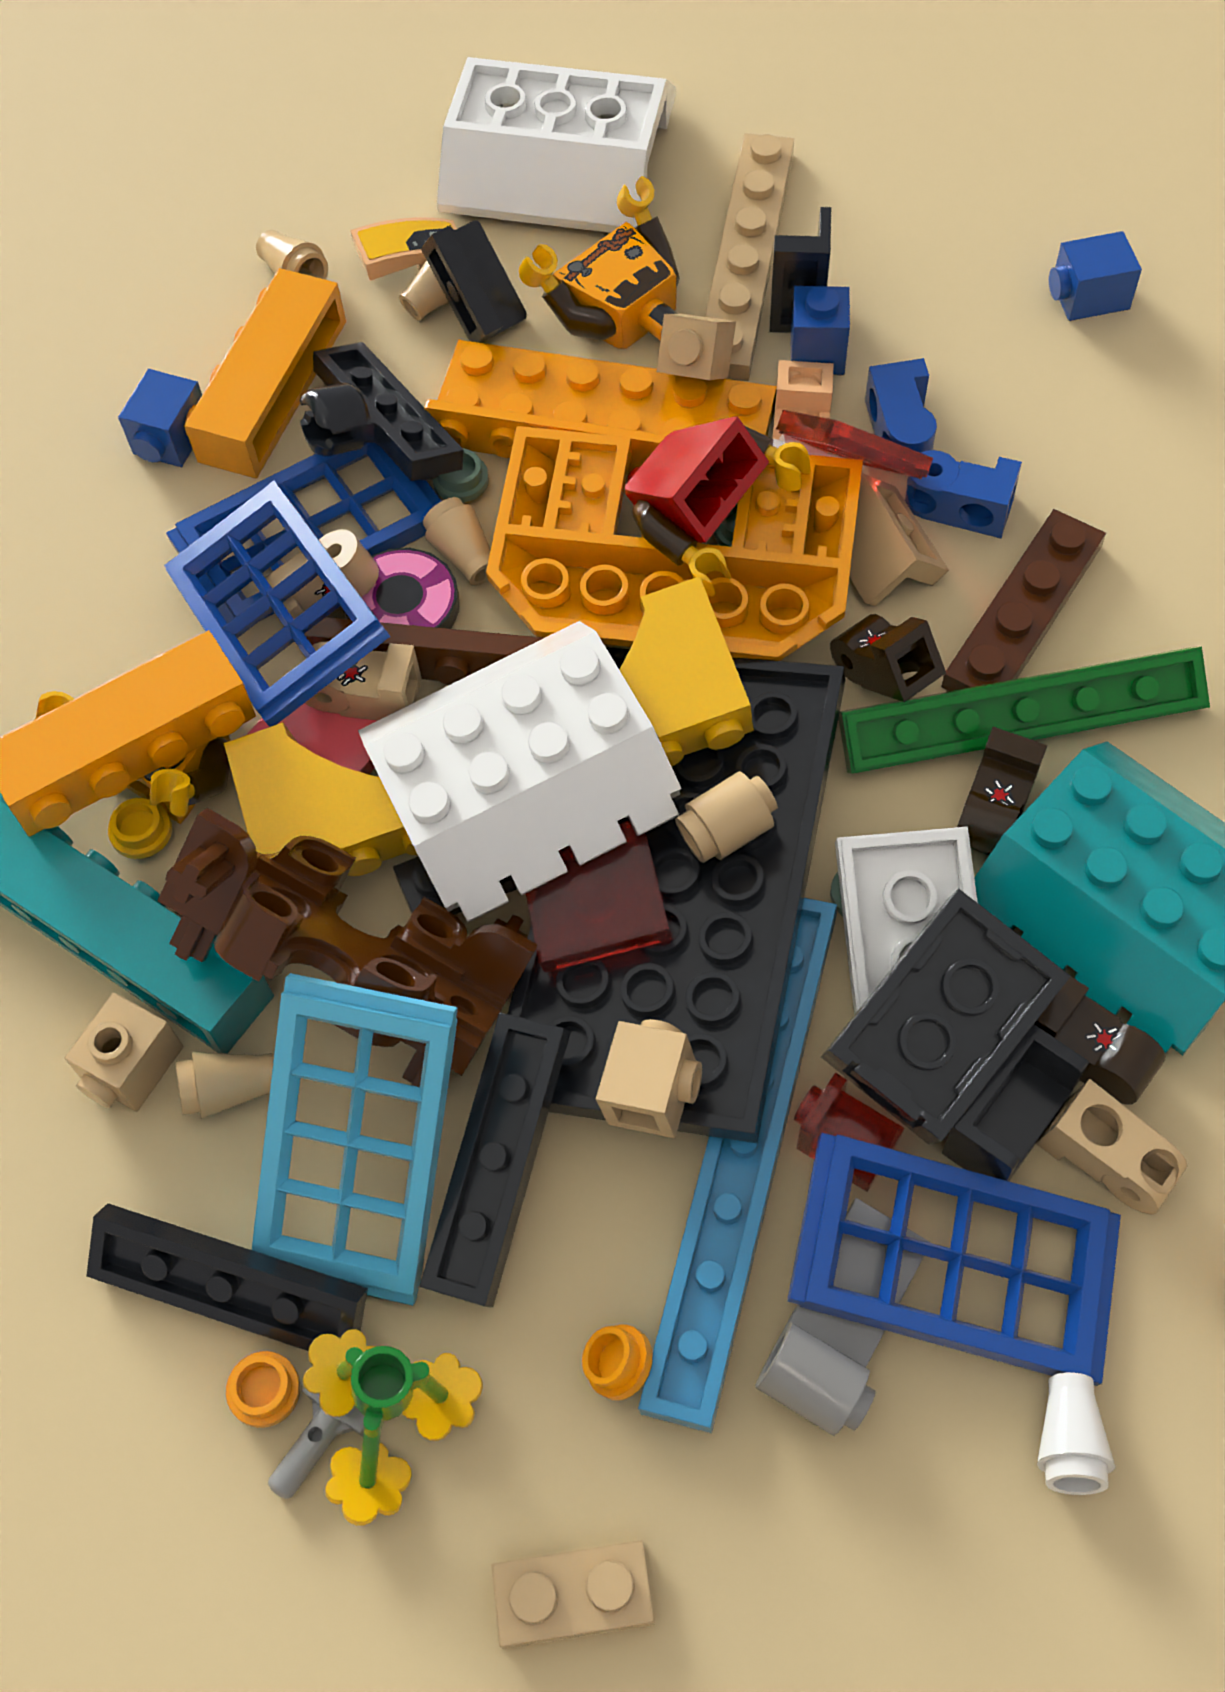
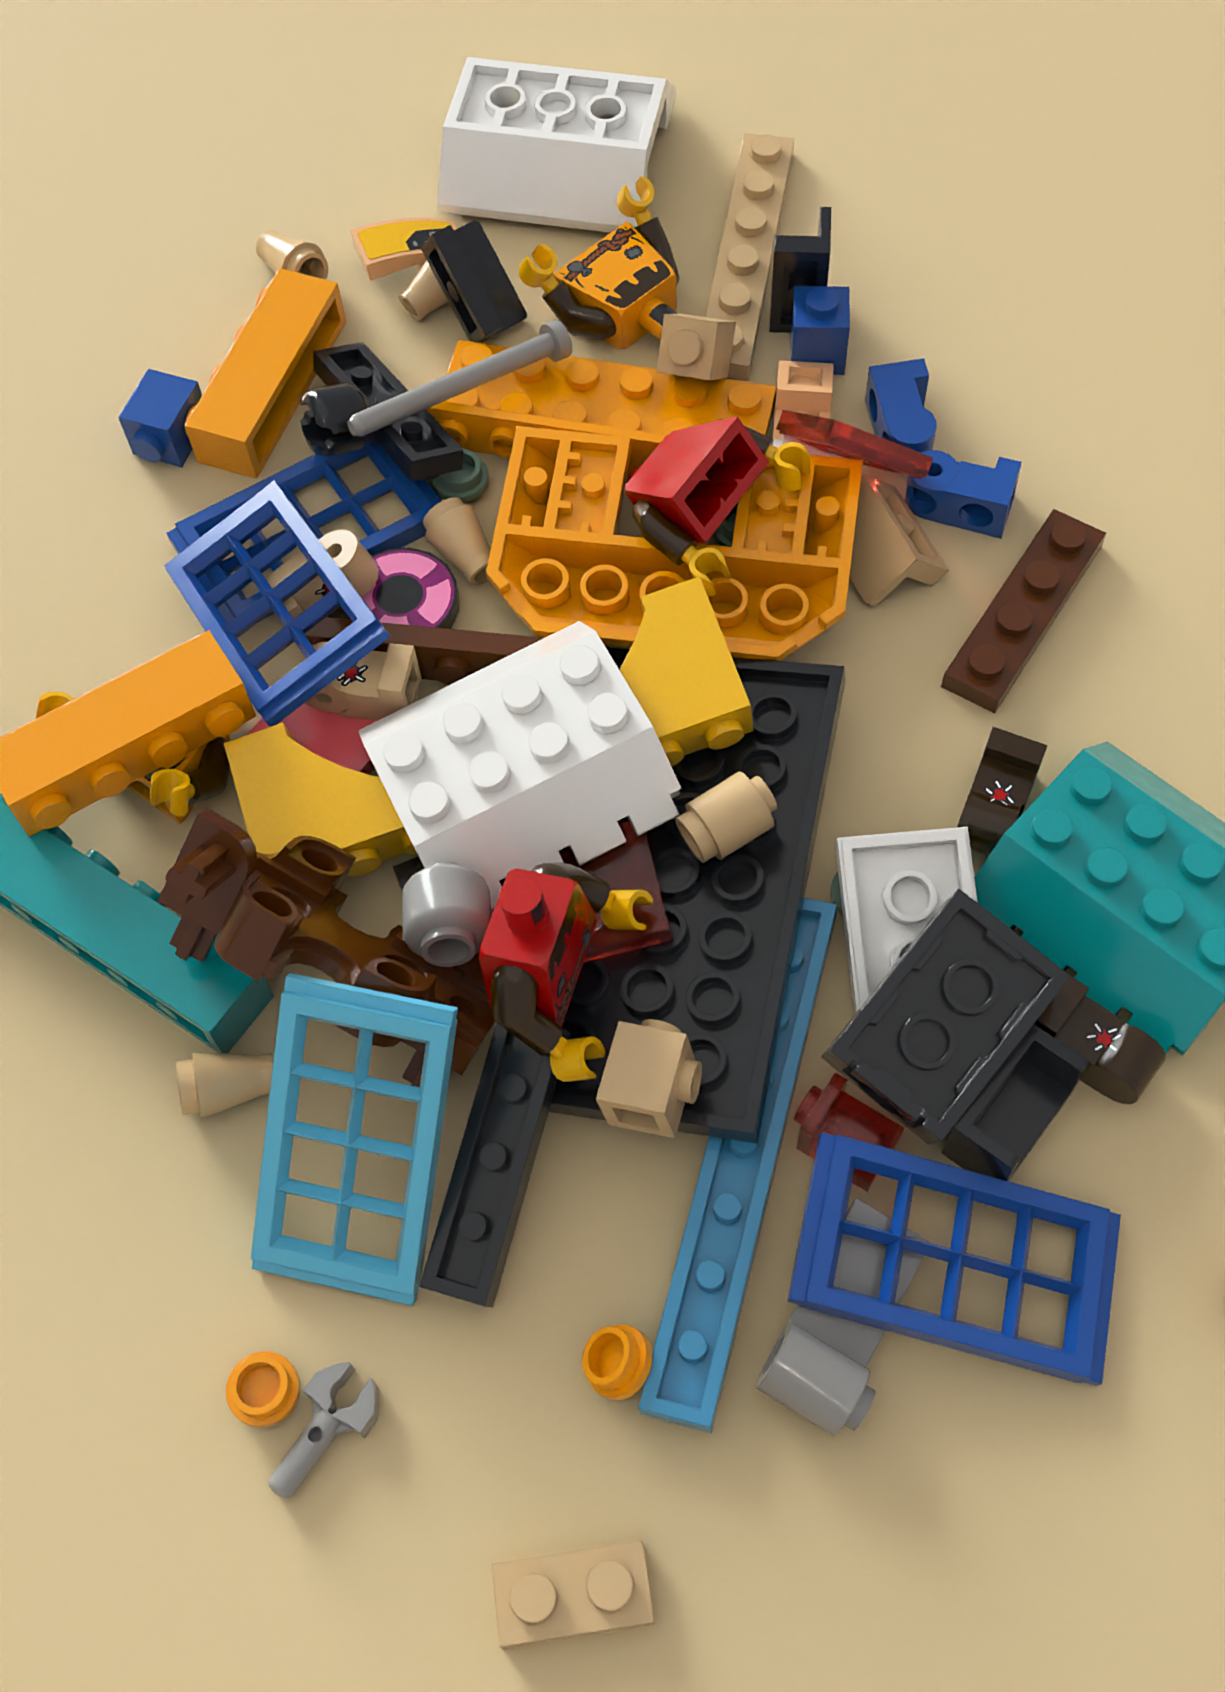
(123, 1054): tan brick -> none
(139, 828): yellow plate -> none
(220, 1279): black plate -> none
(382, 1387): yellow plant -> none
(445, 913): none -> light grey head
(537, 953): none -> torso
(552, 343): none -> light grey bar
(879, 654): dark brown leg -> none
(1025, 706): green tile -> none
(1073, 1438): white cone -> none
(1095, 276): blue brick -> none
(1114, 1148): tan leg -> none

